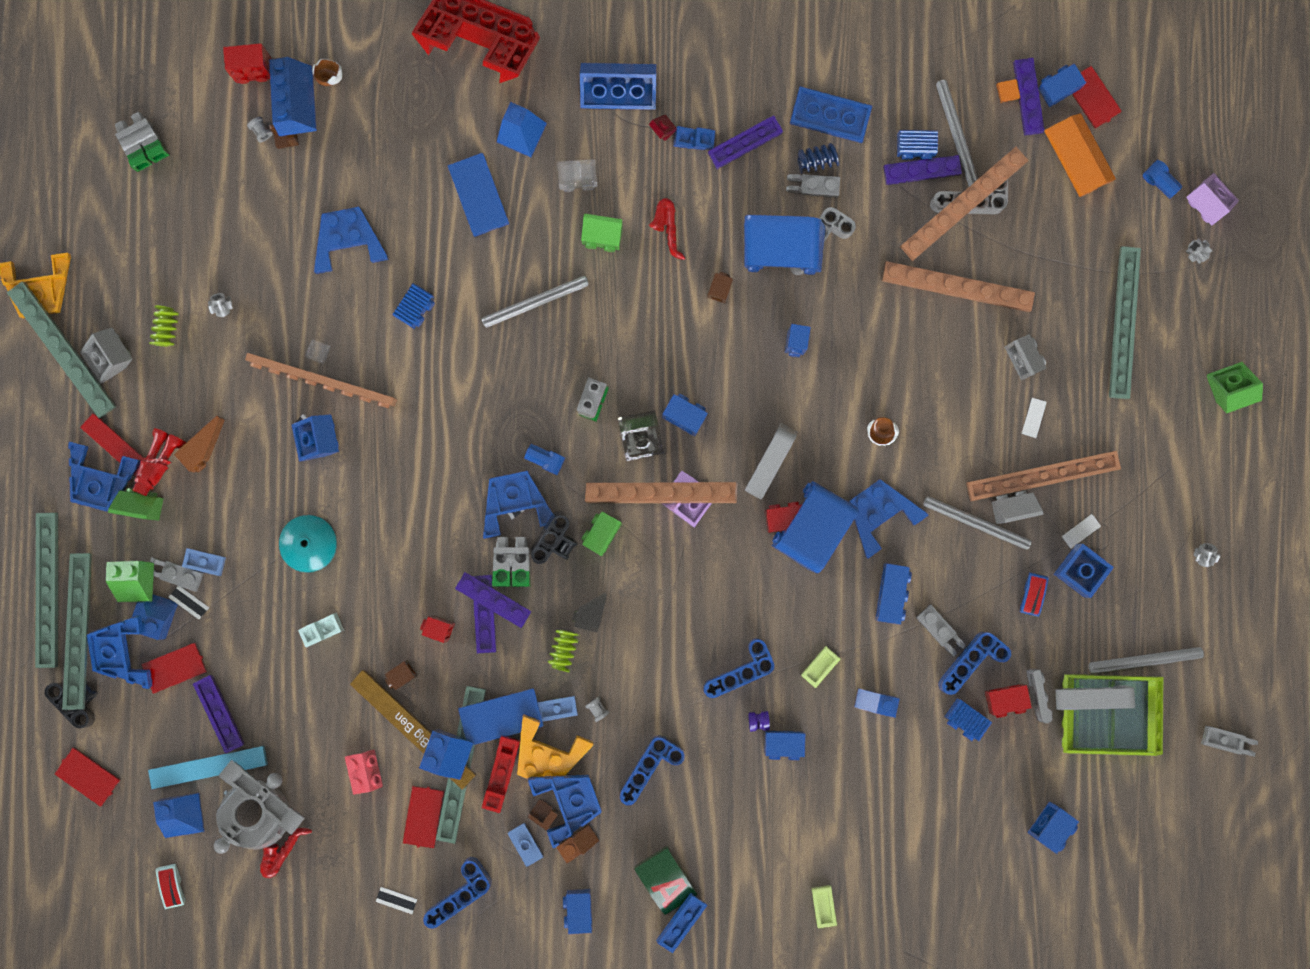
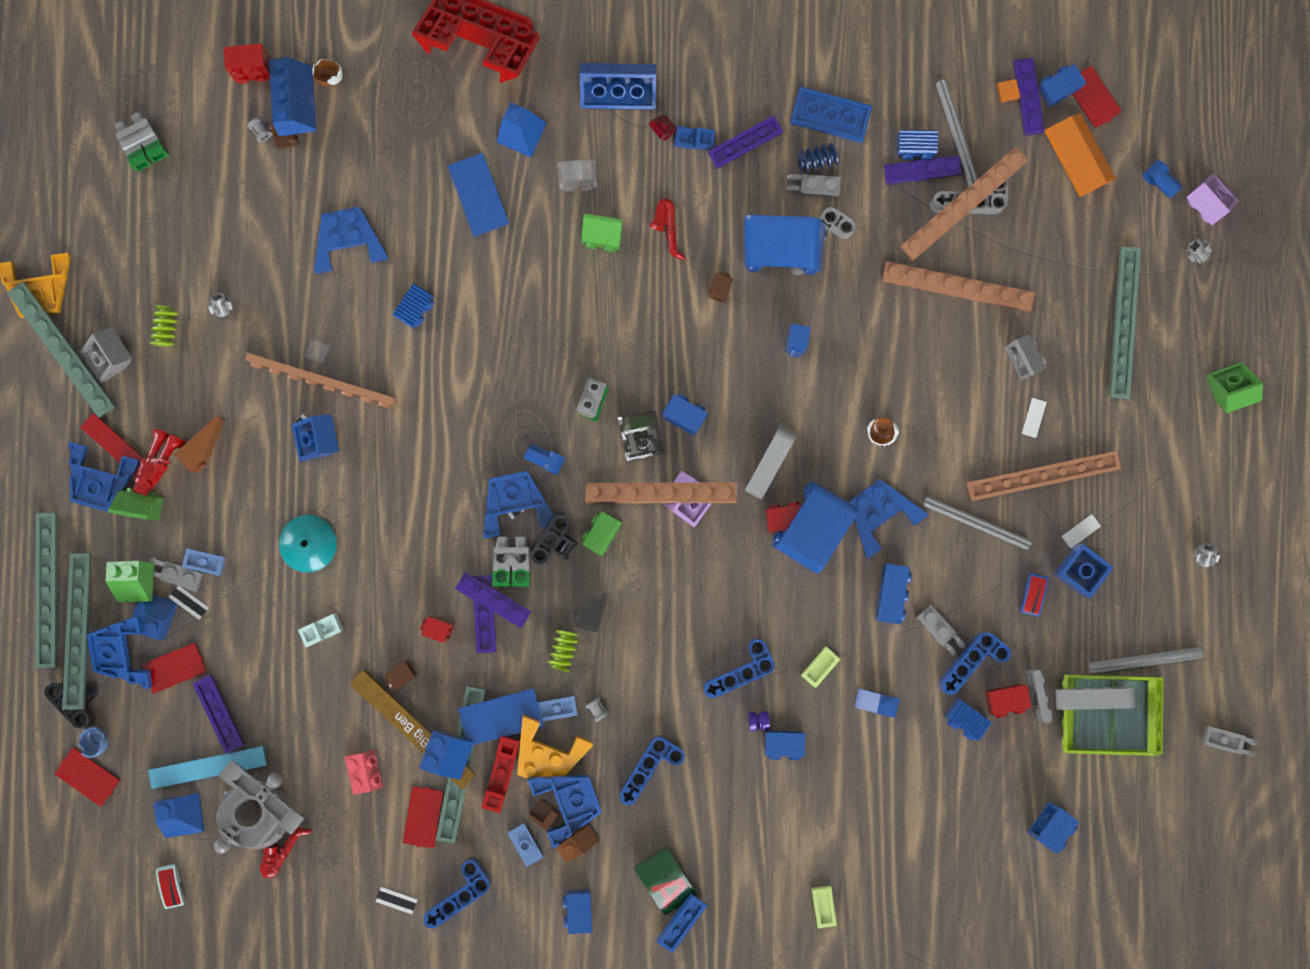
(93, 741): none -> medium blue hair
(535, 301): light grey axle -> none
(1016, 507): light grey slope -> none

